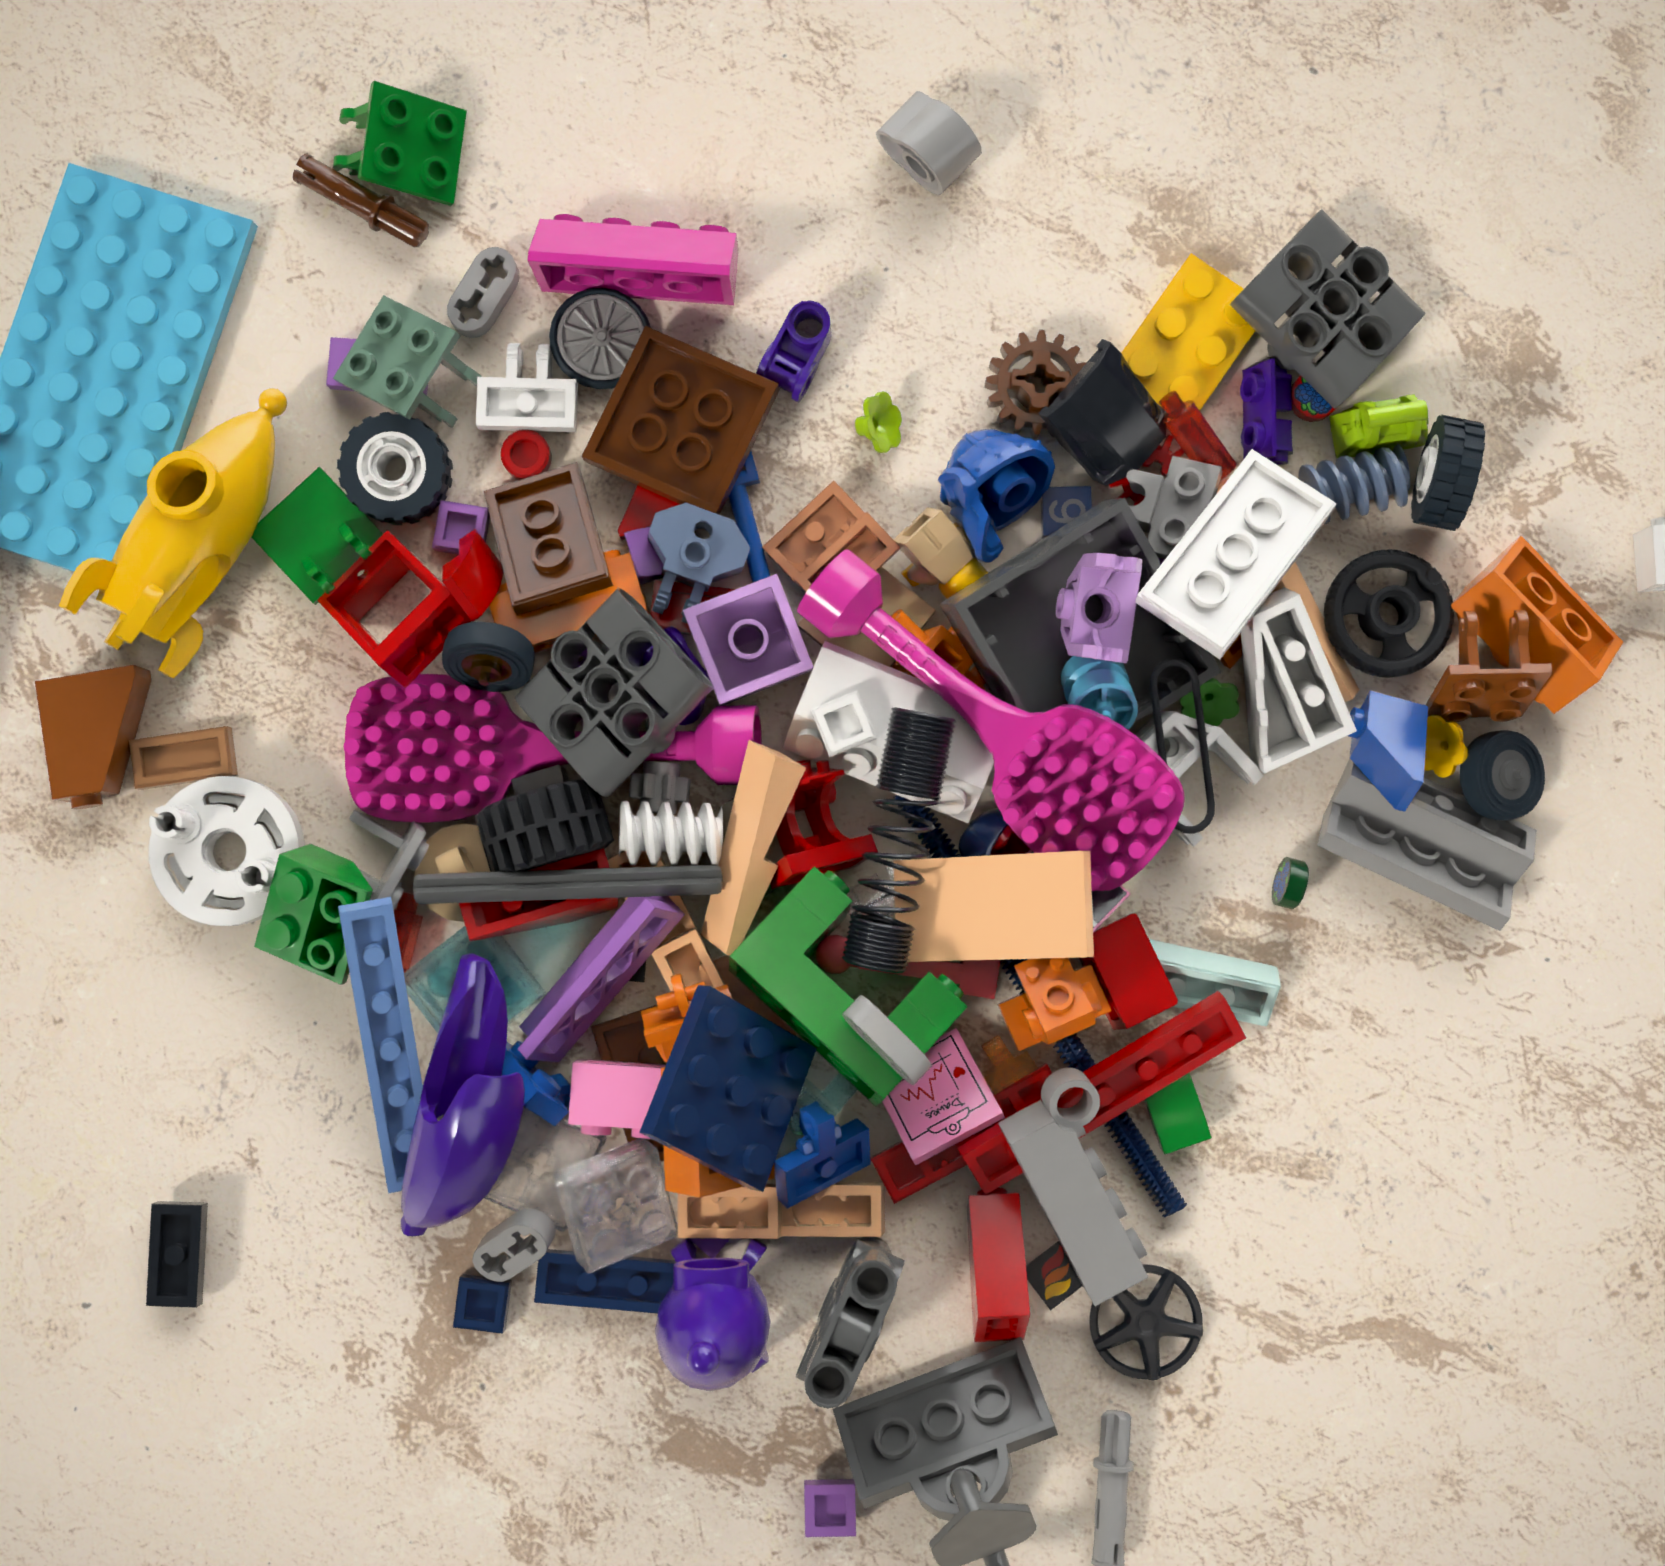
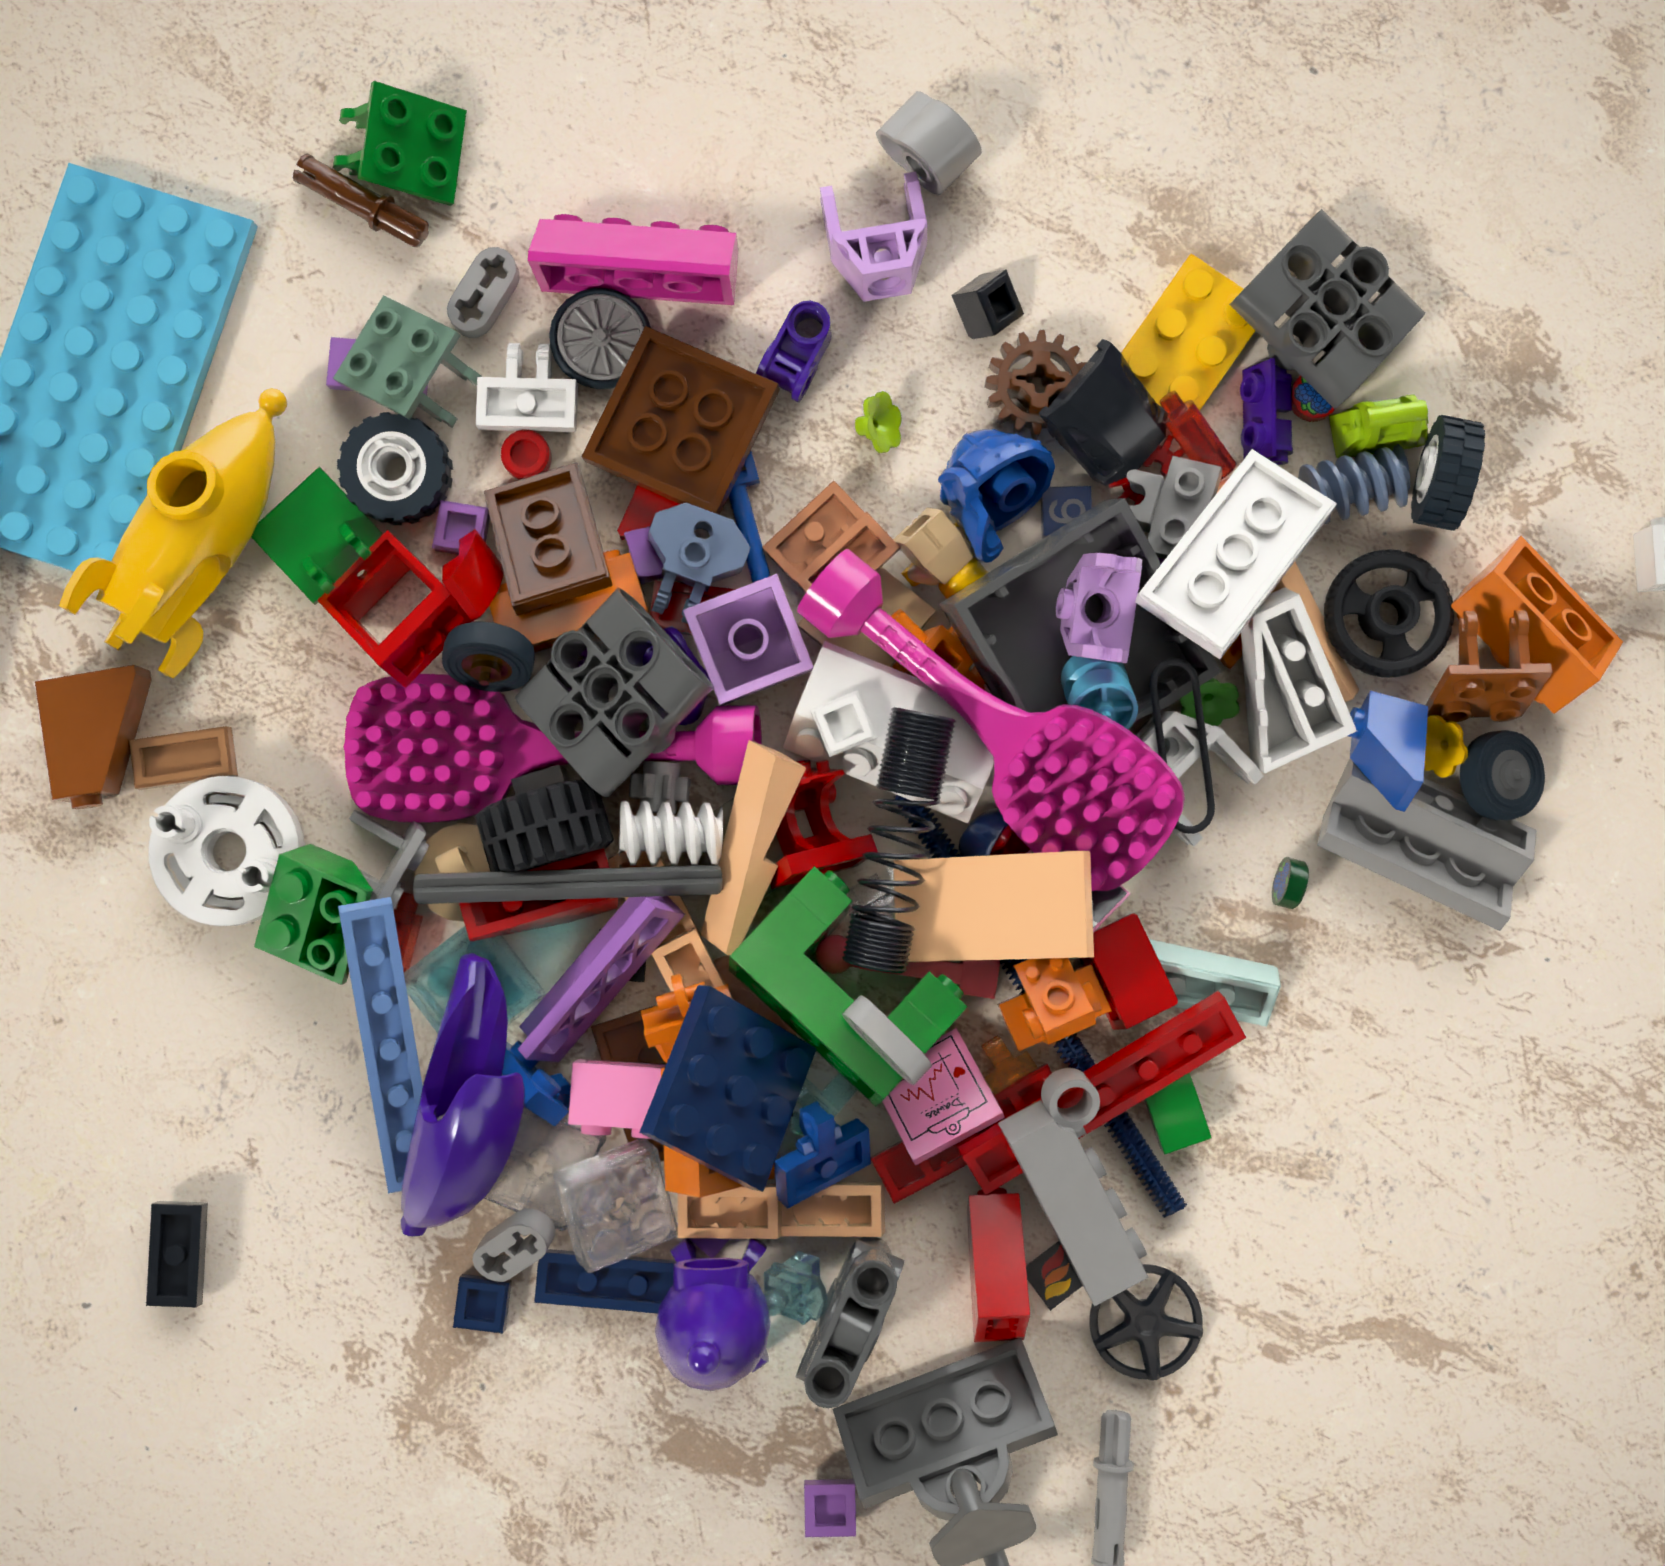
(796, 1288): none -> clear light blue piece
(855, 250): none -> lavender piece
(987, 304): none -> black slope

